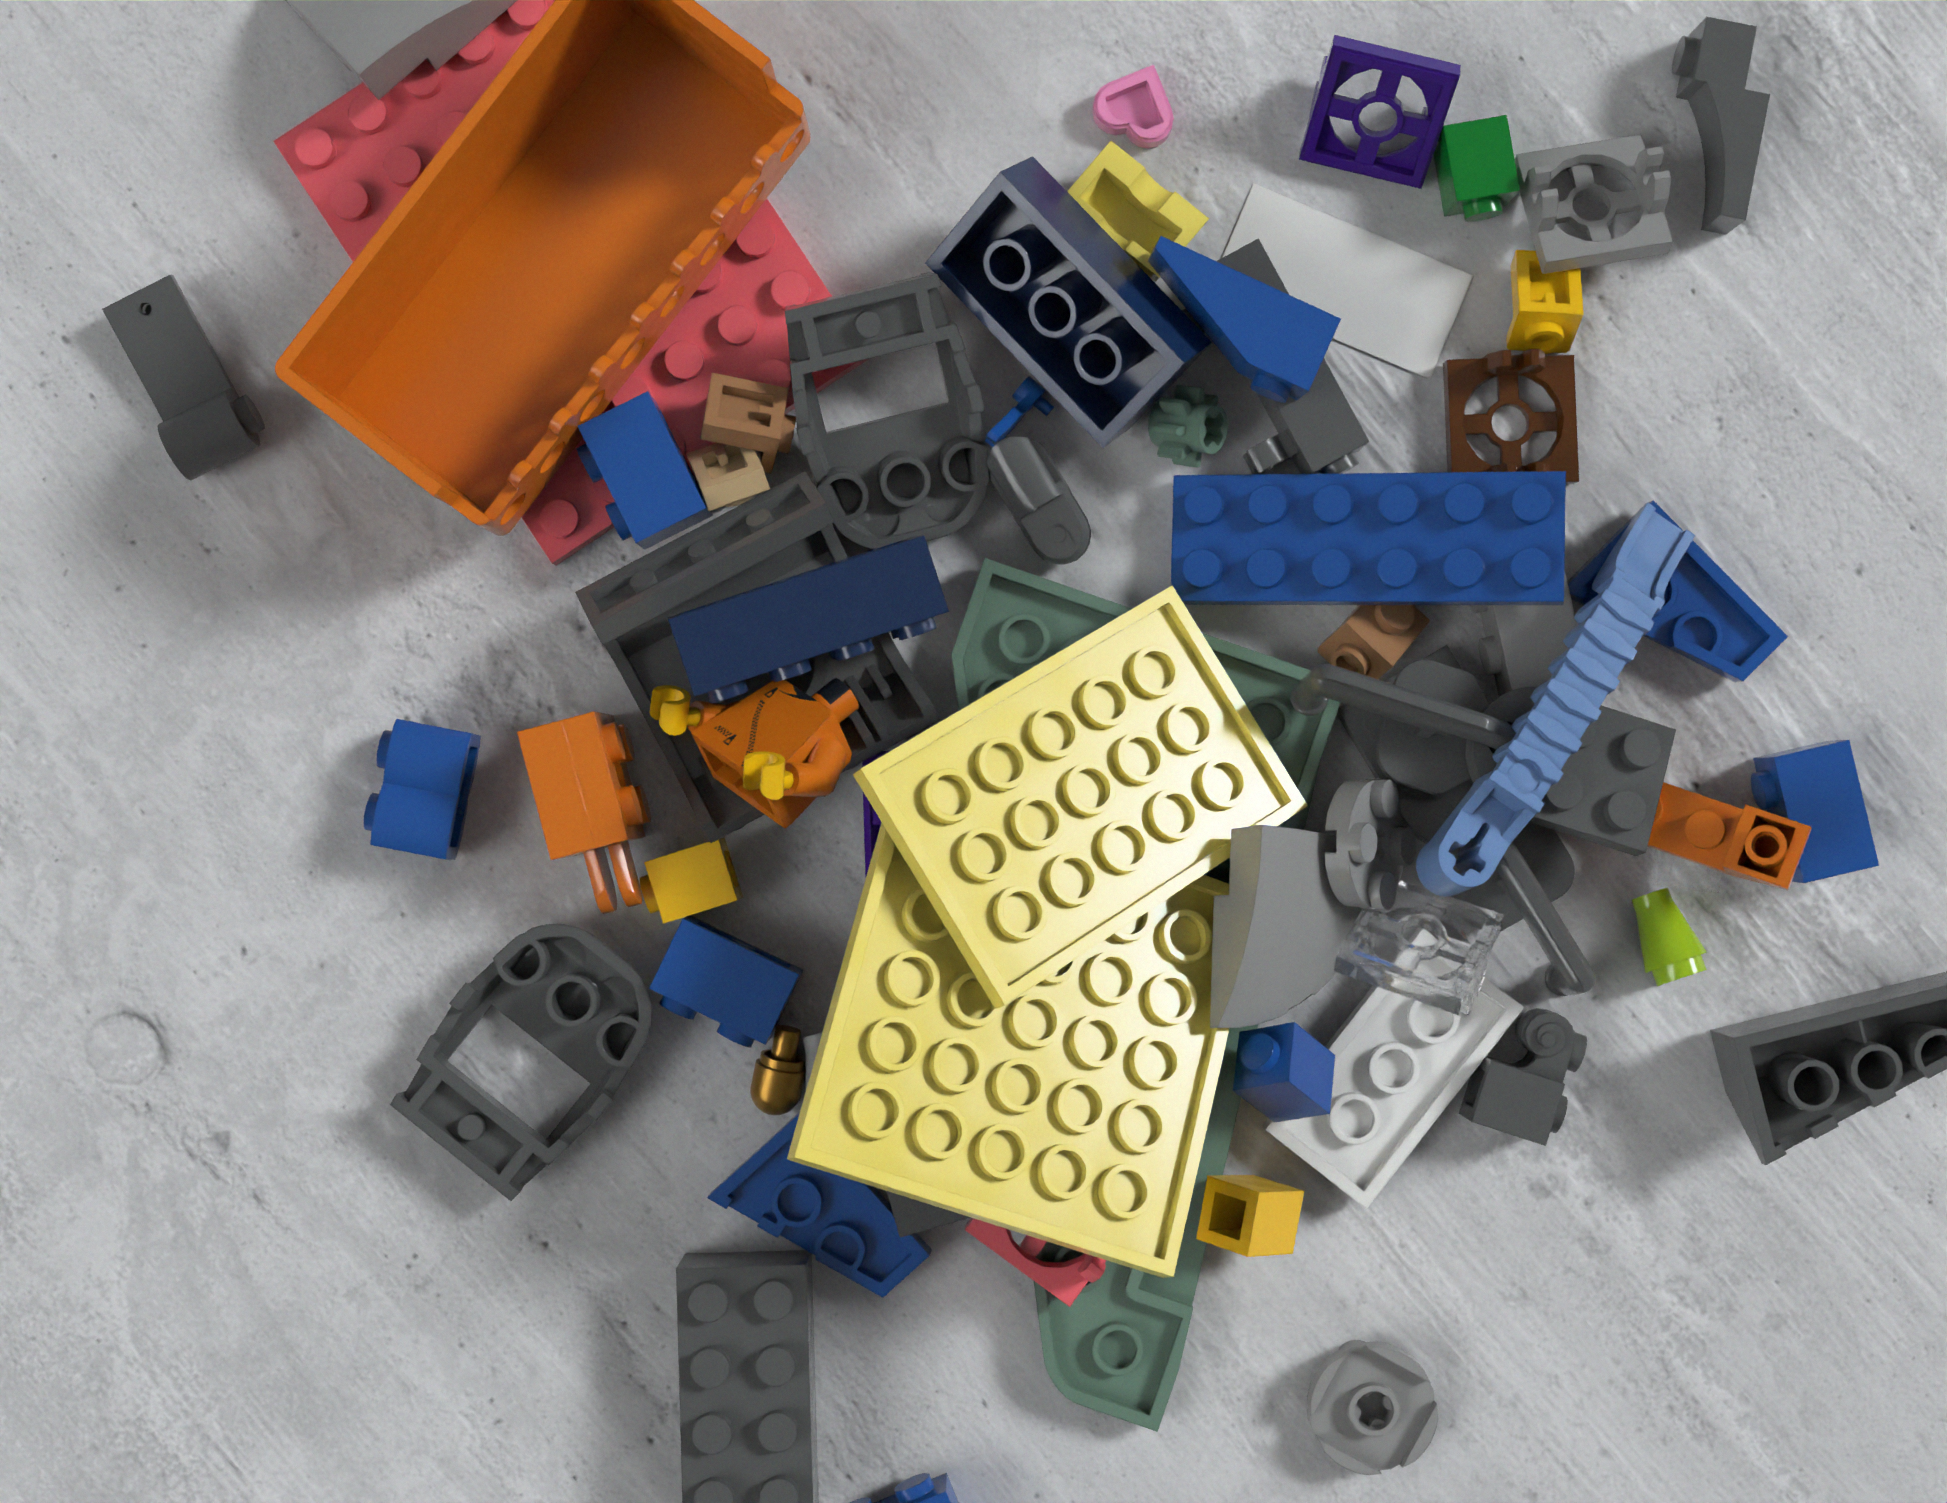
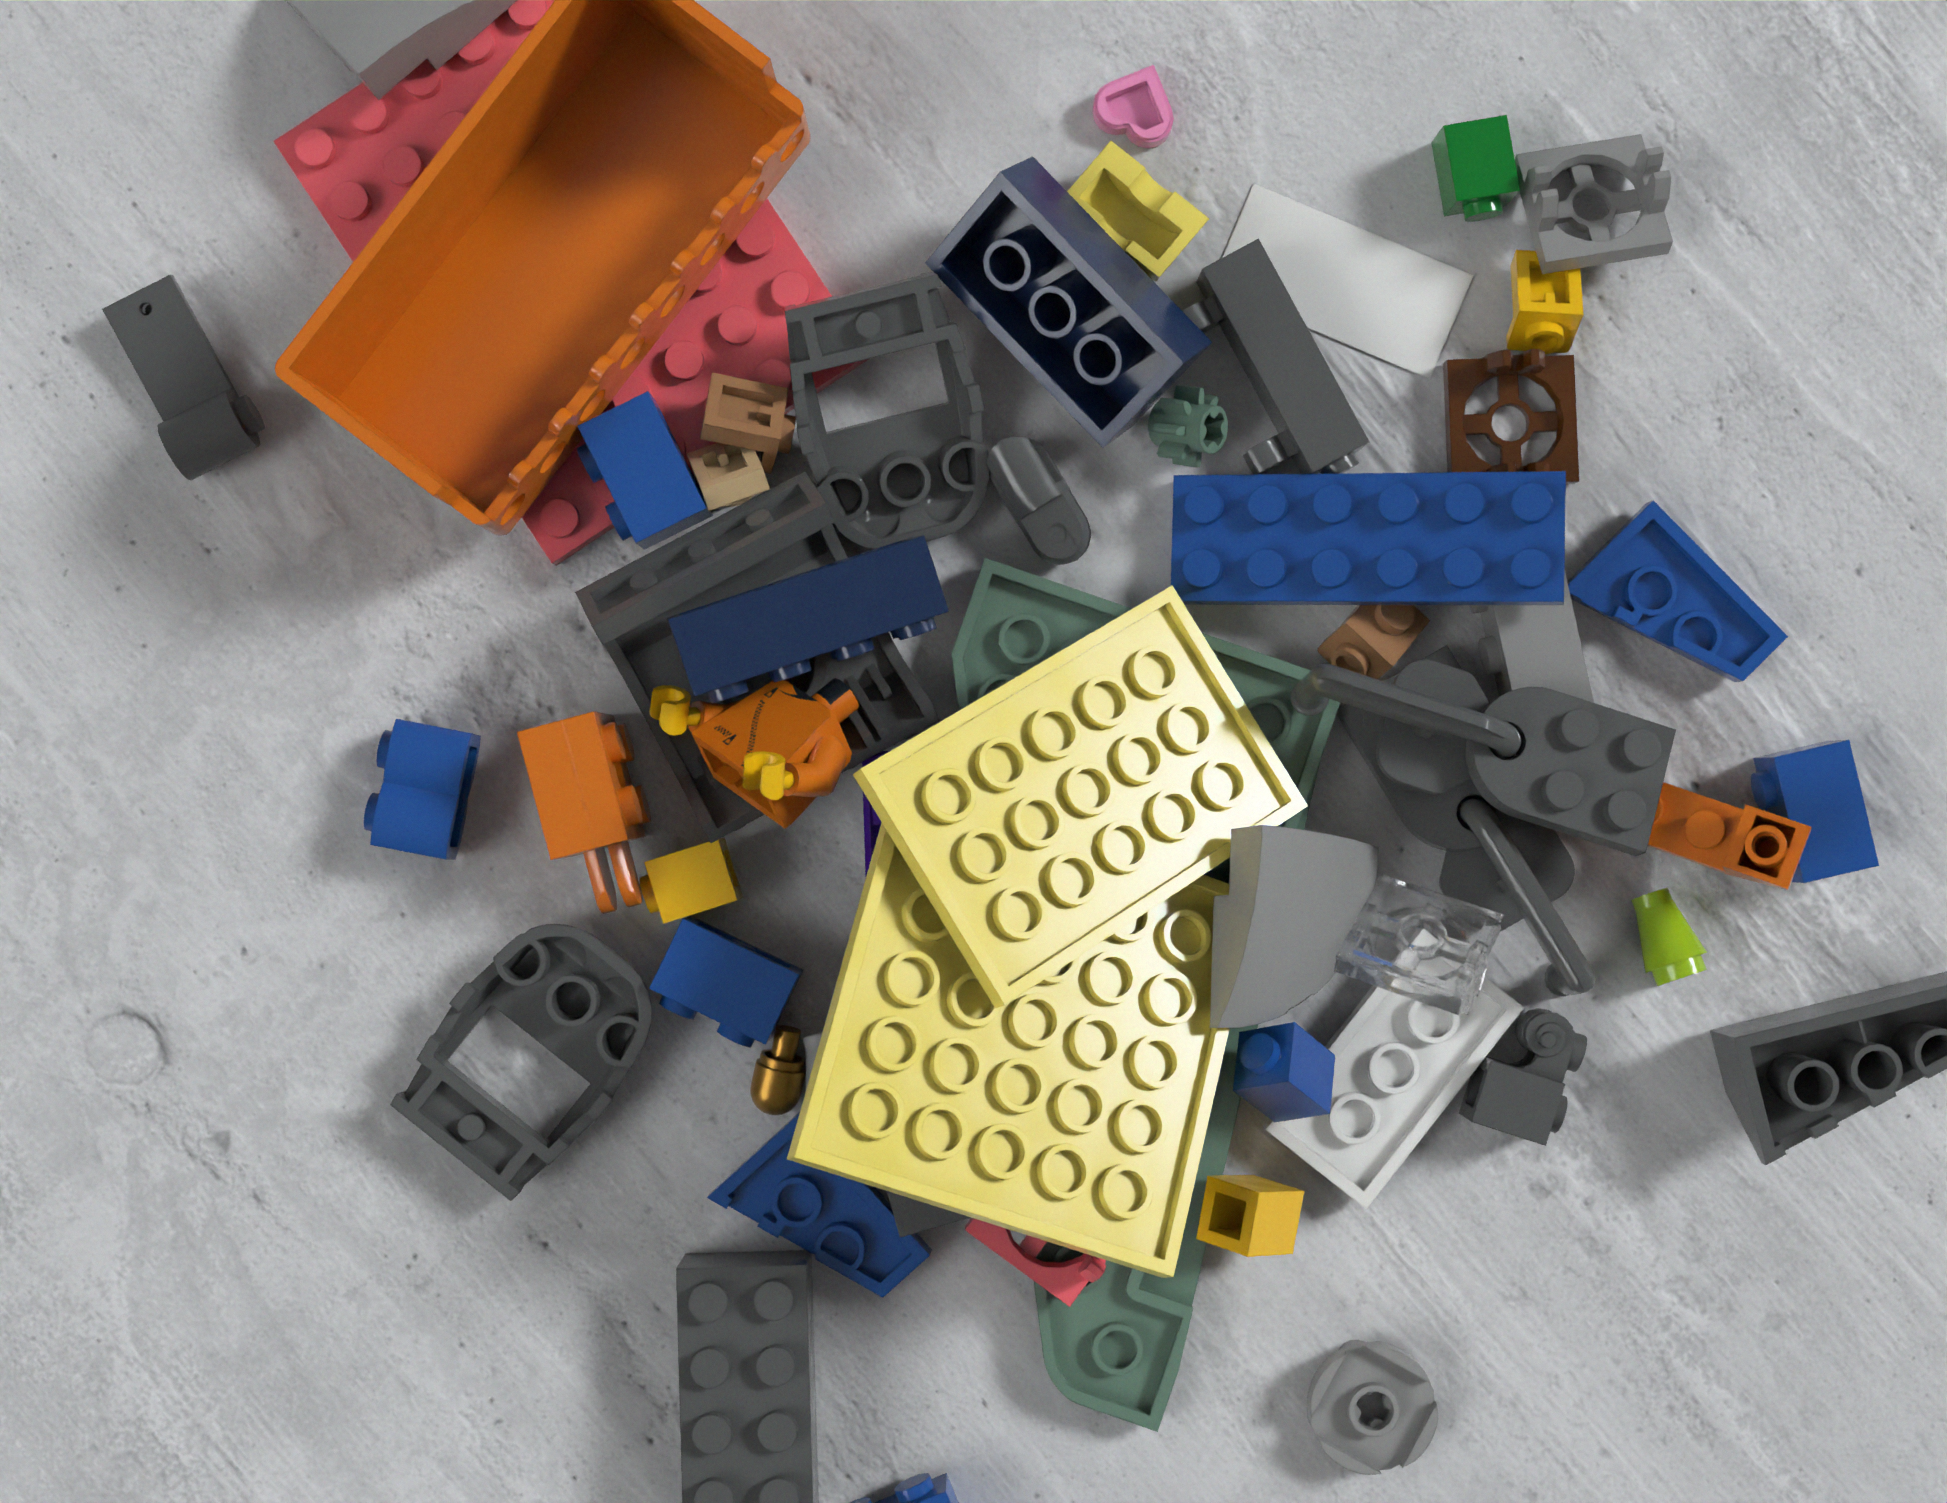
(1027, 395): blue piece -> none
(1252, 324): blue slope -> none
(1369, 844): light grey plate -> none
(1402, 166): dark purple piece -> none
(1609, 628): medium blue piece -> none
(1729, 118): dark grey slope -> none

